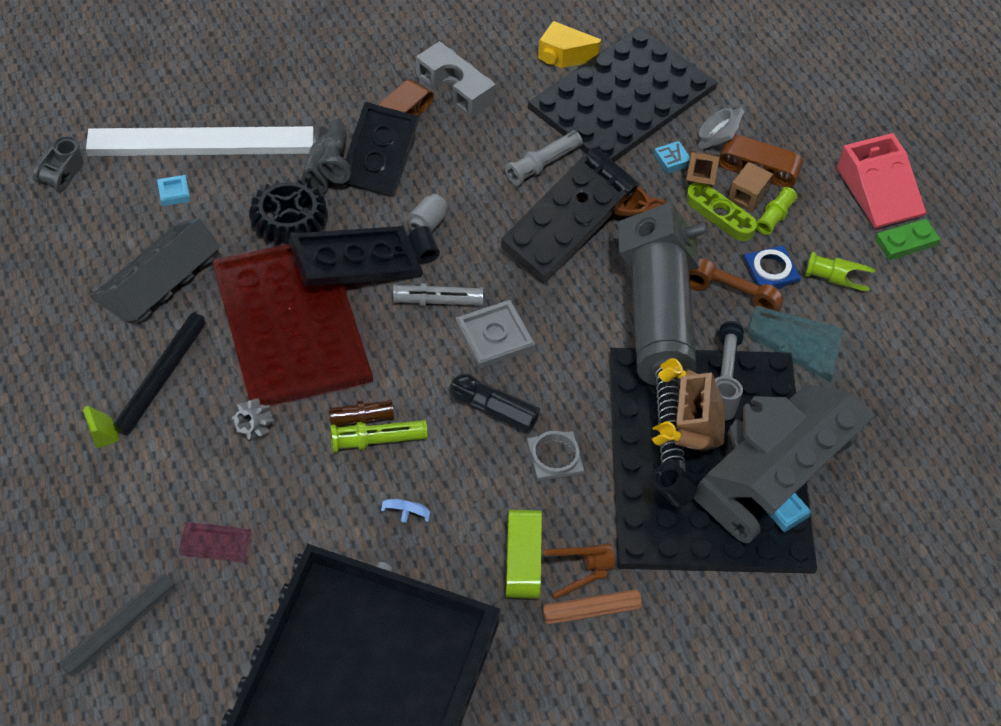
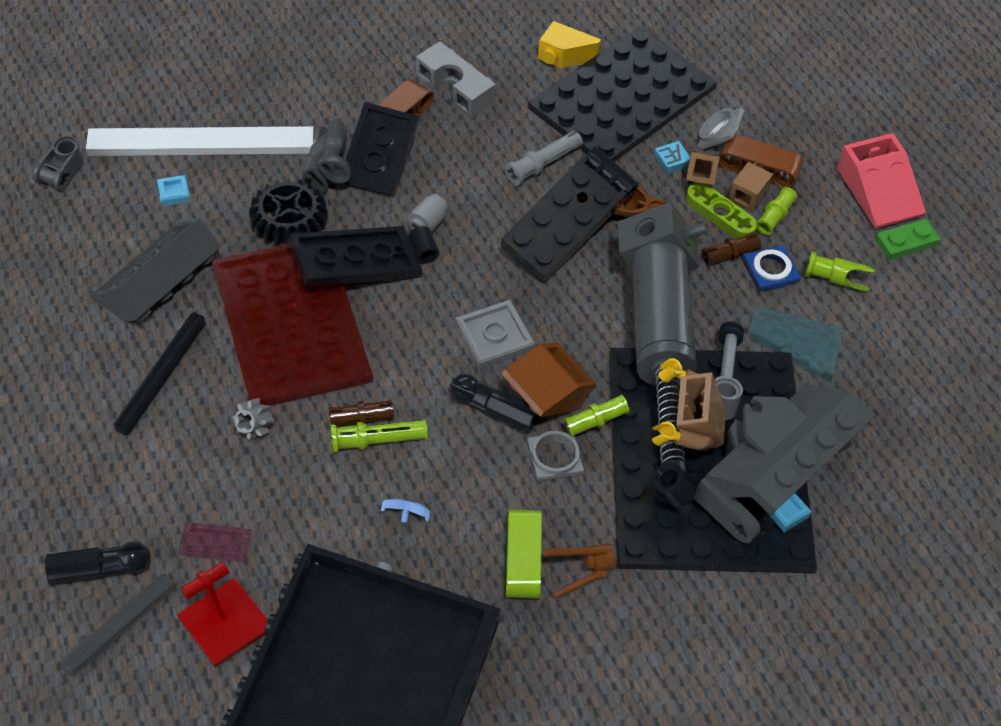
(96, 562): none -> black piece
(100, 427): lime slope -> none
(222, 619): none -> red plate
(437, 295): light grey pin -> none
(549, 380): none -> dark orange slope
(592, 606): nougat axle -> none
(596, 415): none -> lime pin
(731, 249): none -> reddish brown pin
(764, 295): dark orange piece -> none

